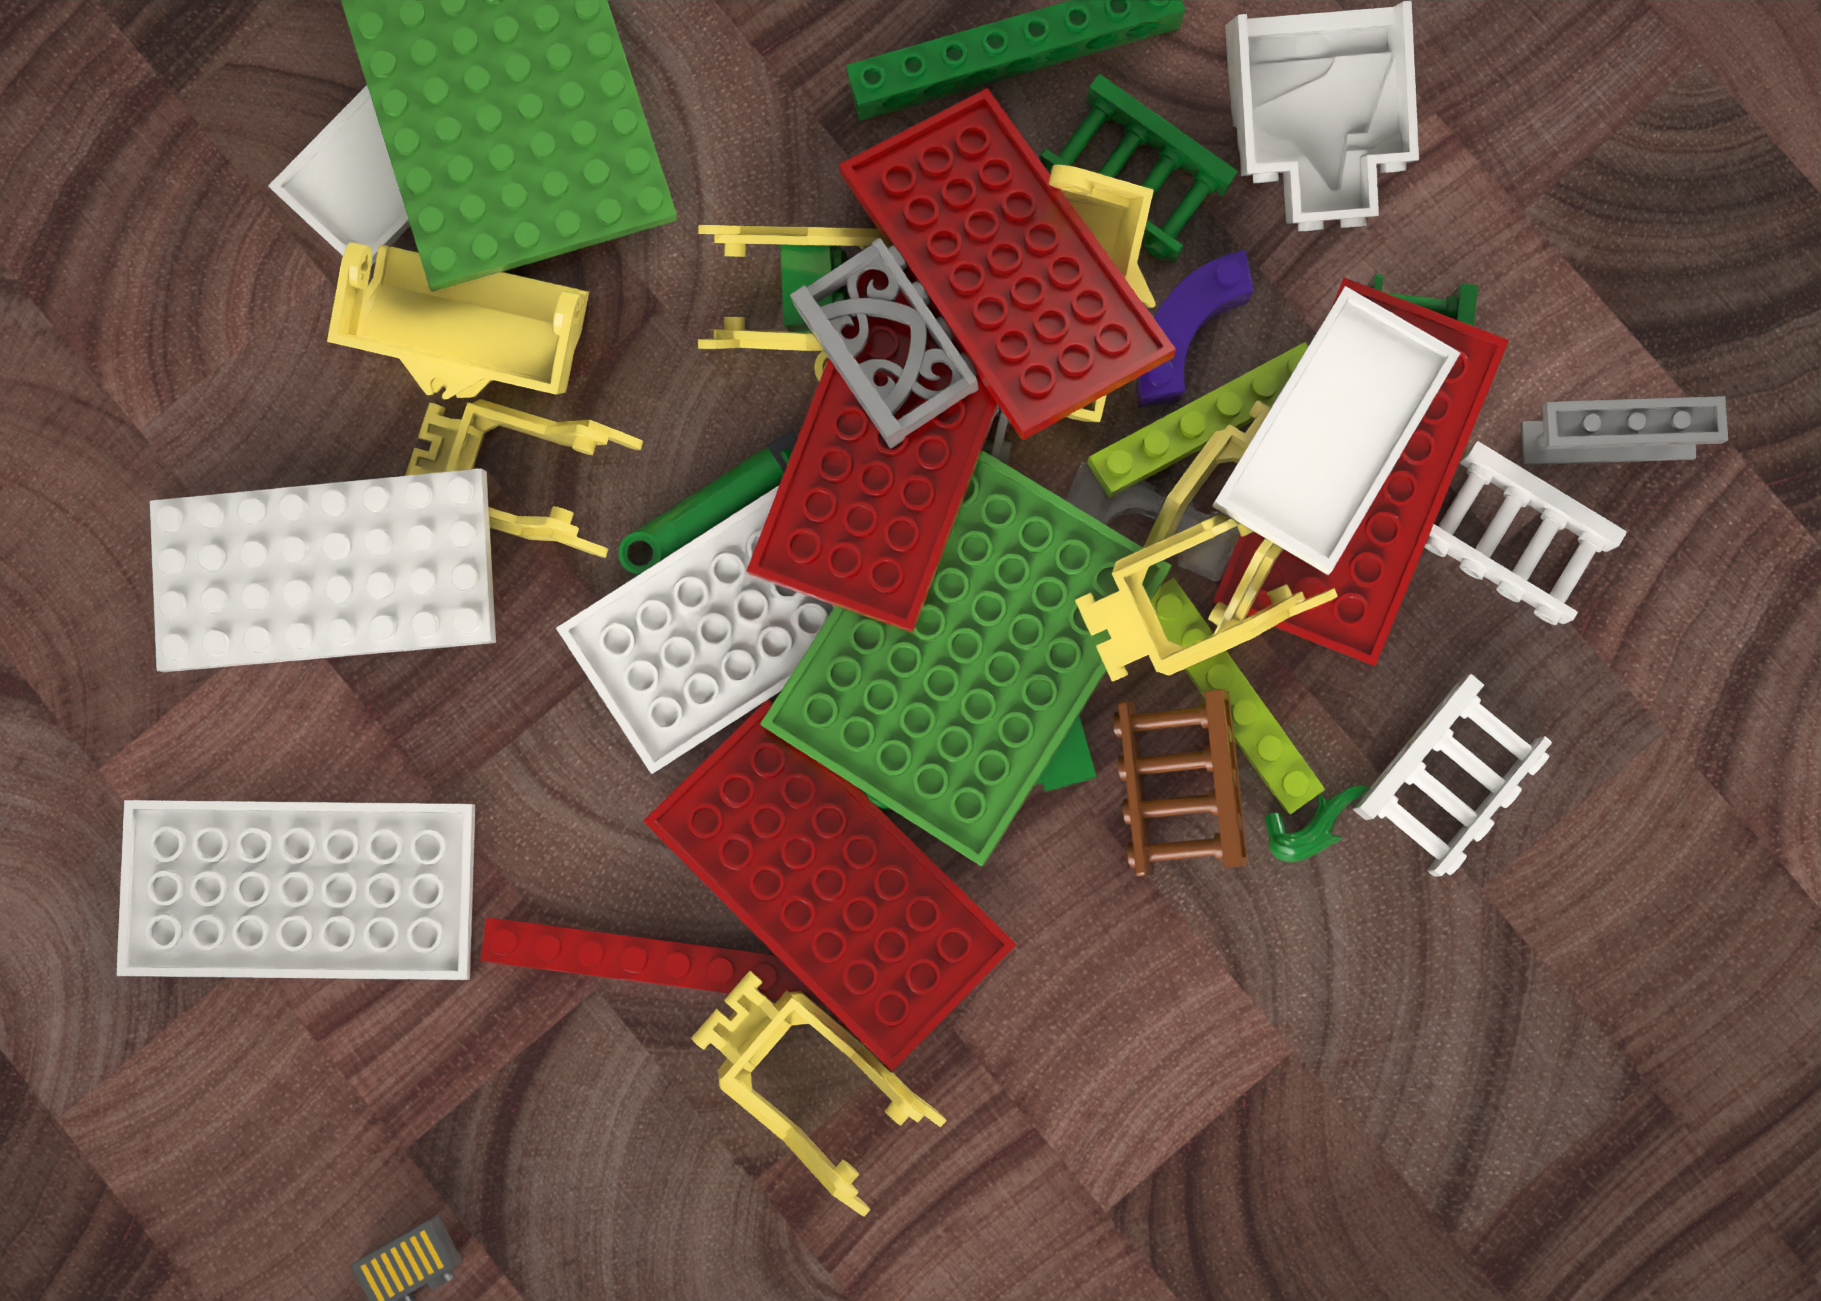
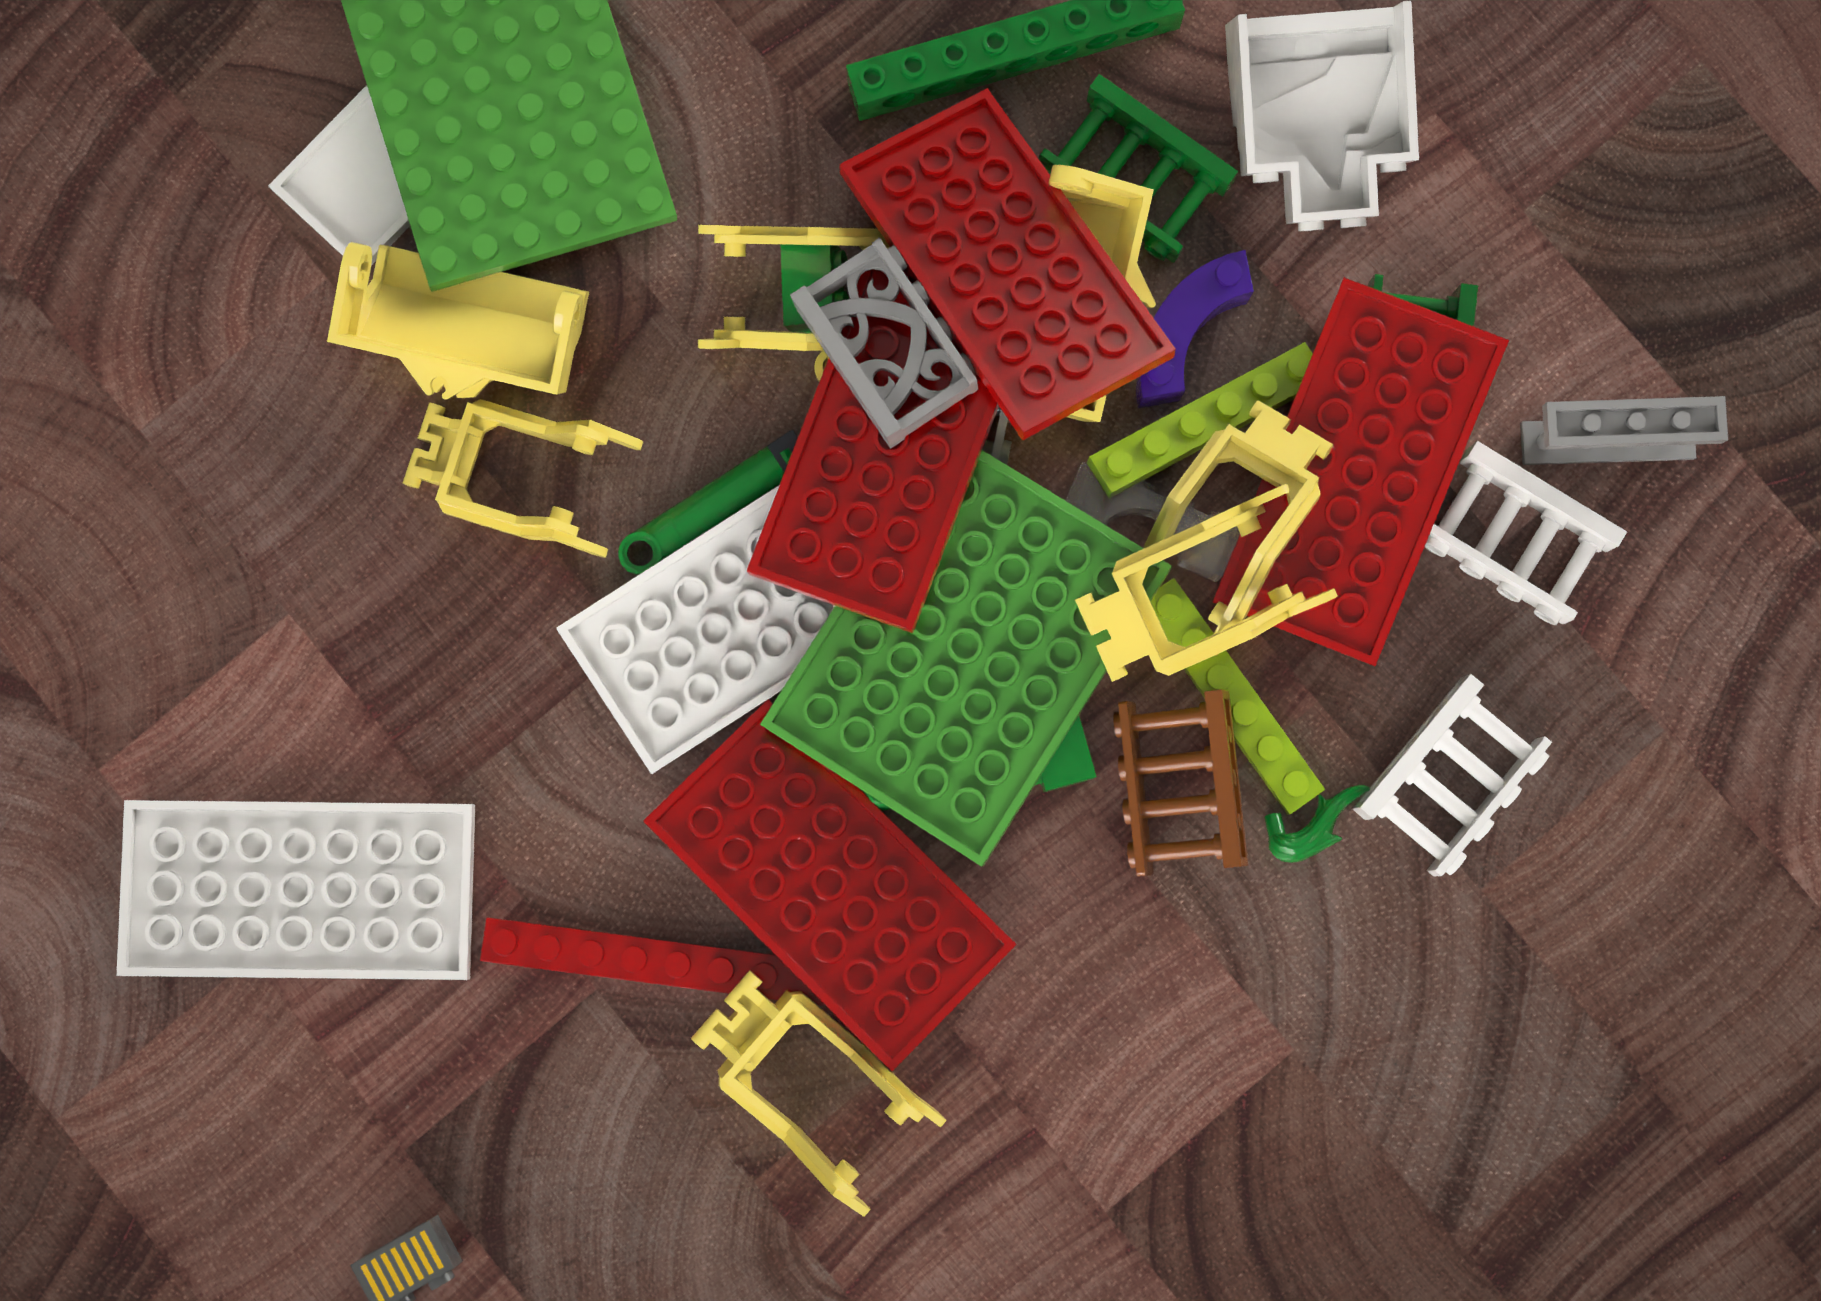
(322, 571): white plate -> none
(1336, 430): white tile -> none

